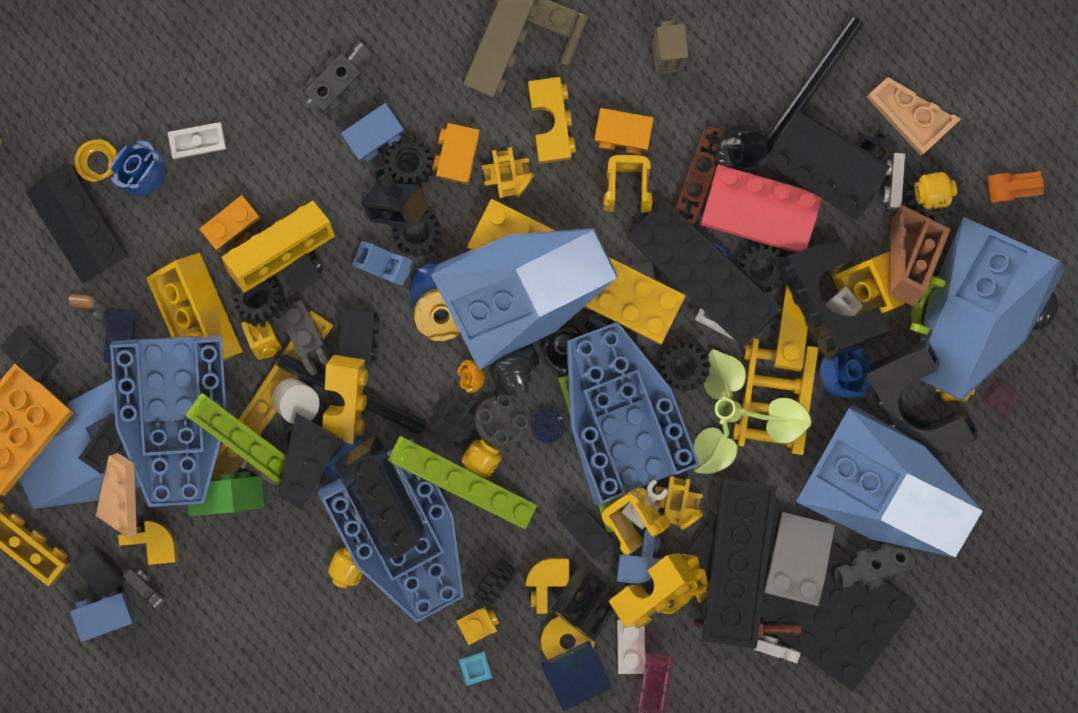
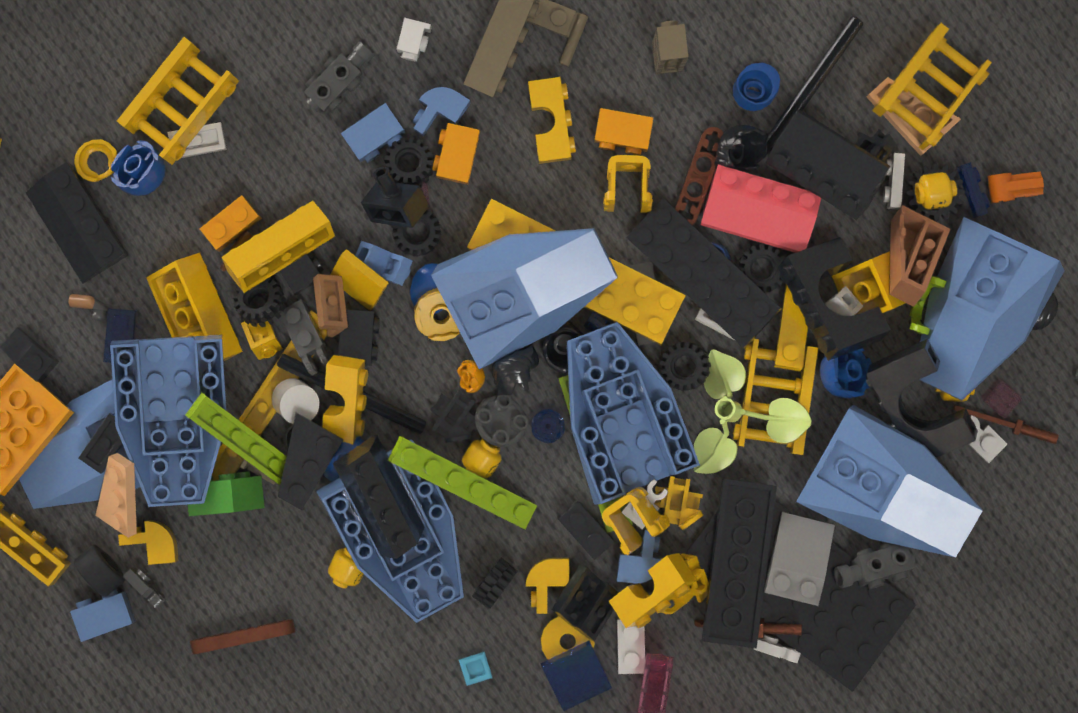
(153, 94): none -> yellow fence
(242, 636): none -> copper beam
(330, 303): none -> medium nougat panel
(359, 280): none -> yellow tile
(413, 39): none -> white brick
(440, 101): none -> medium blue brick
(478, 624): yellow bracket -> none
(508, 175): yellow piece -> none
(763, 78): none -> blue hat
(906, 82): none -> yellow fence
(977, 201): none -> clear blue plate
(987, 443): none -> white plate
(1018, 428): none -> copper sword

